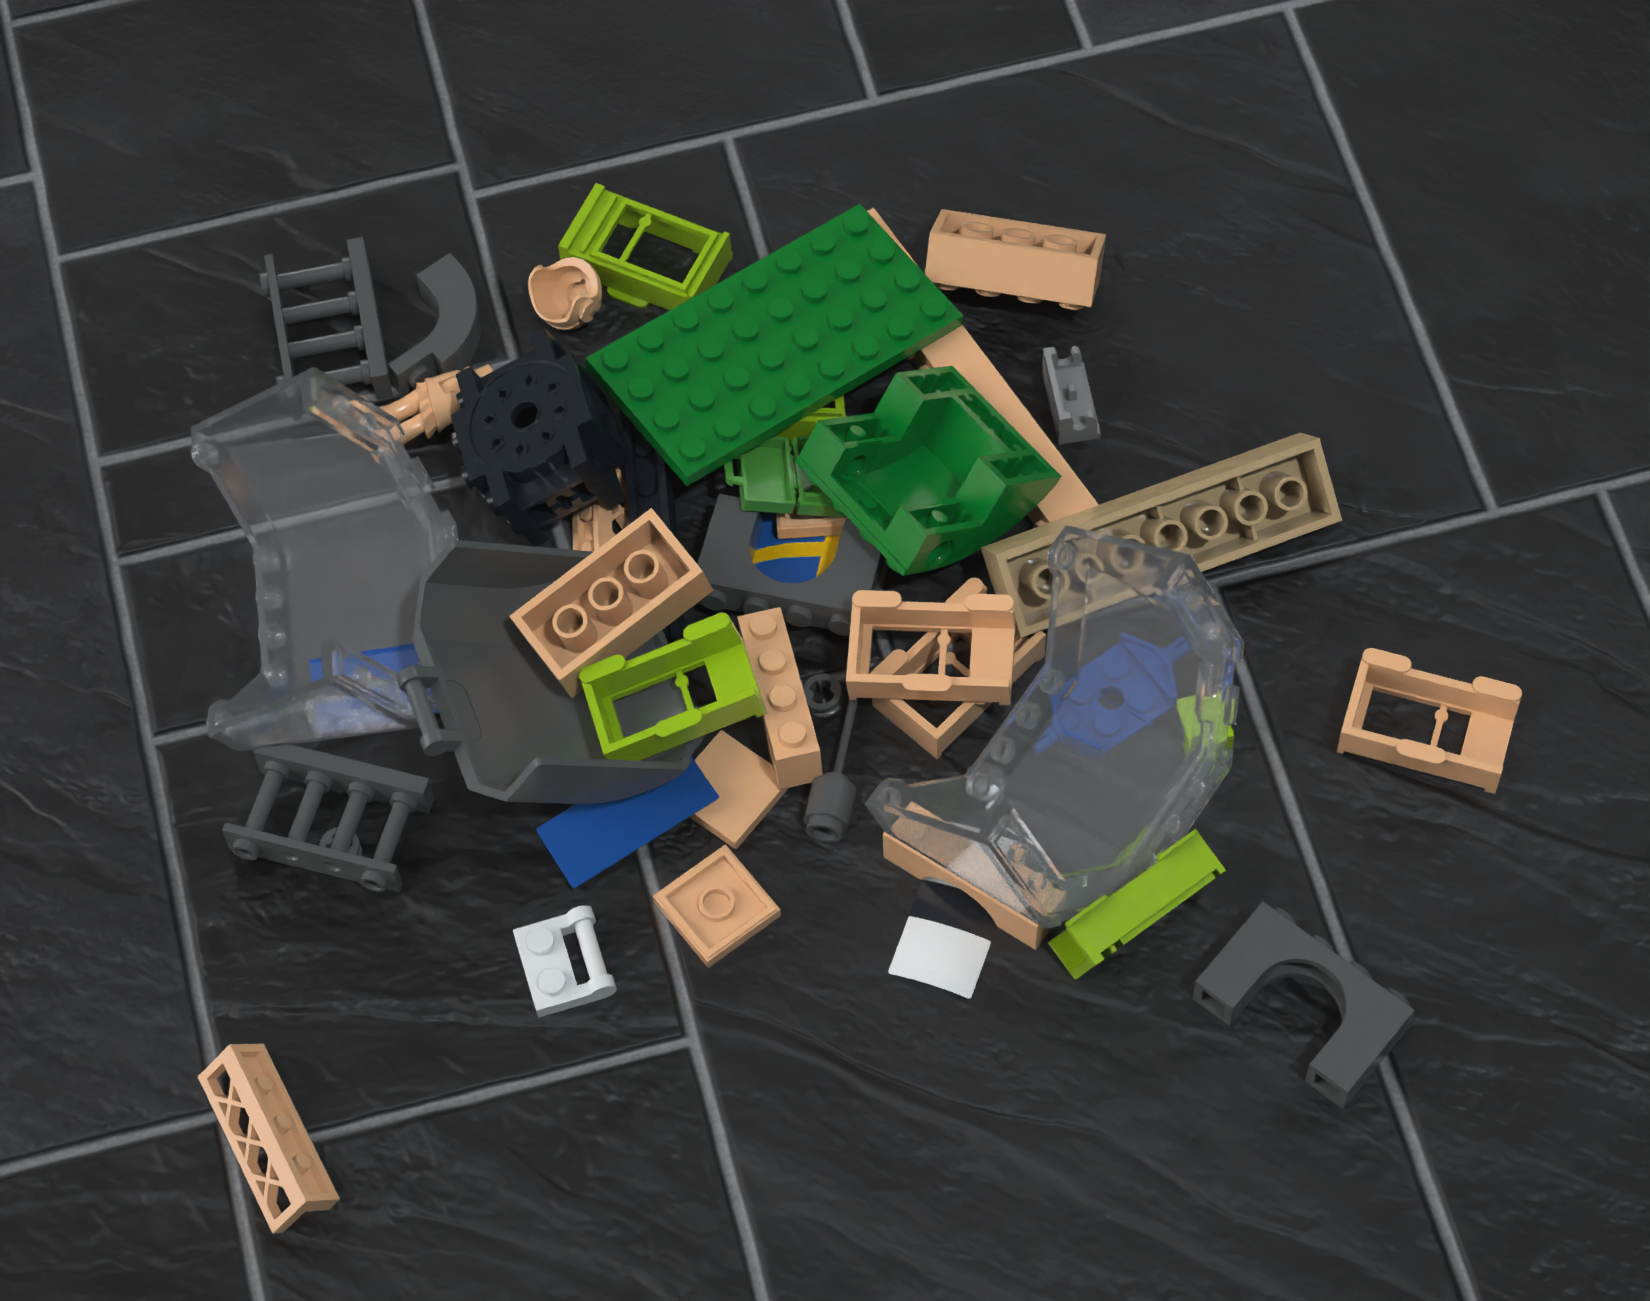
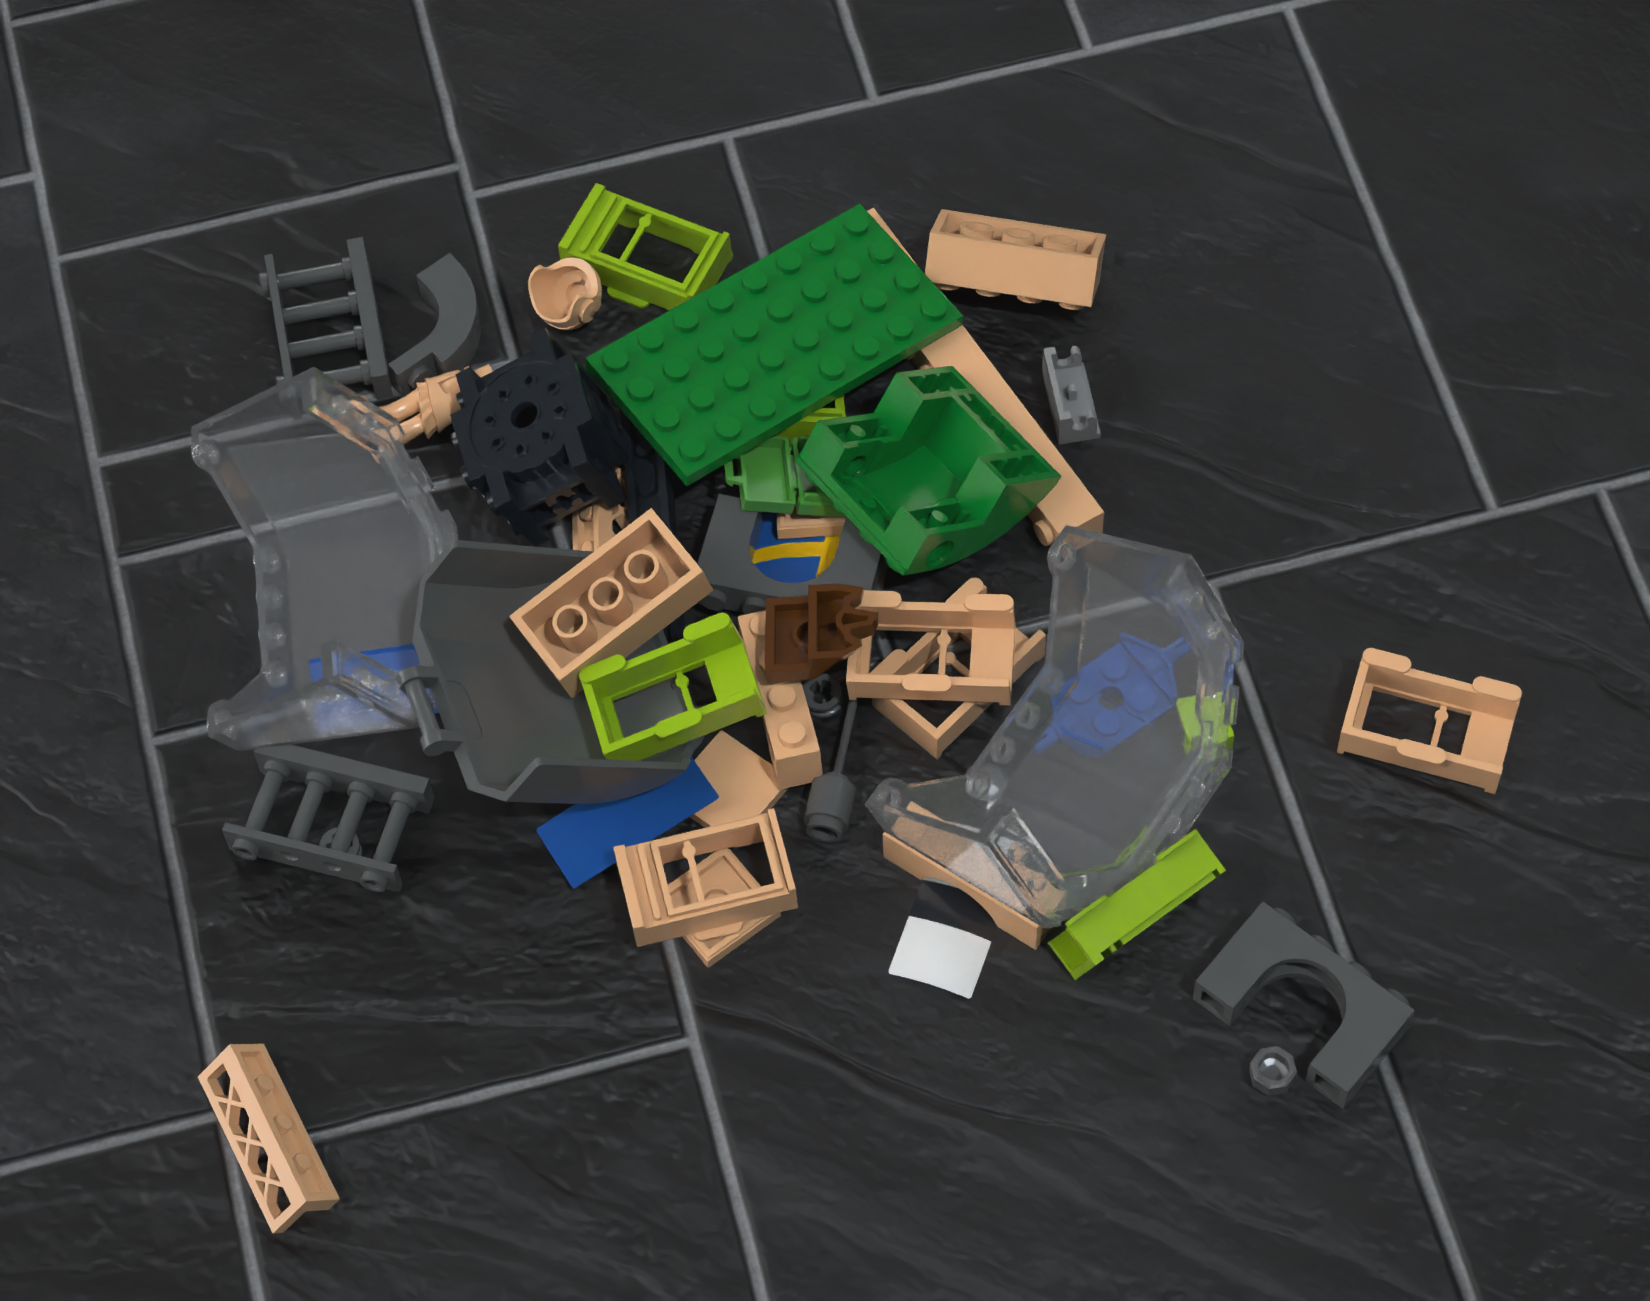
(549, 966): white plate -> none
(709, 919): none -> light nougat piece
(814, 631): none -> reddish brown plate
(1203, 513): tan brick -> none
(1272, 1070): none -> flat silver tile

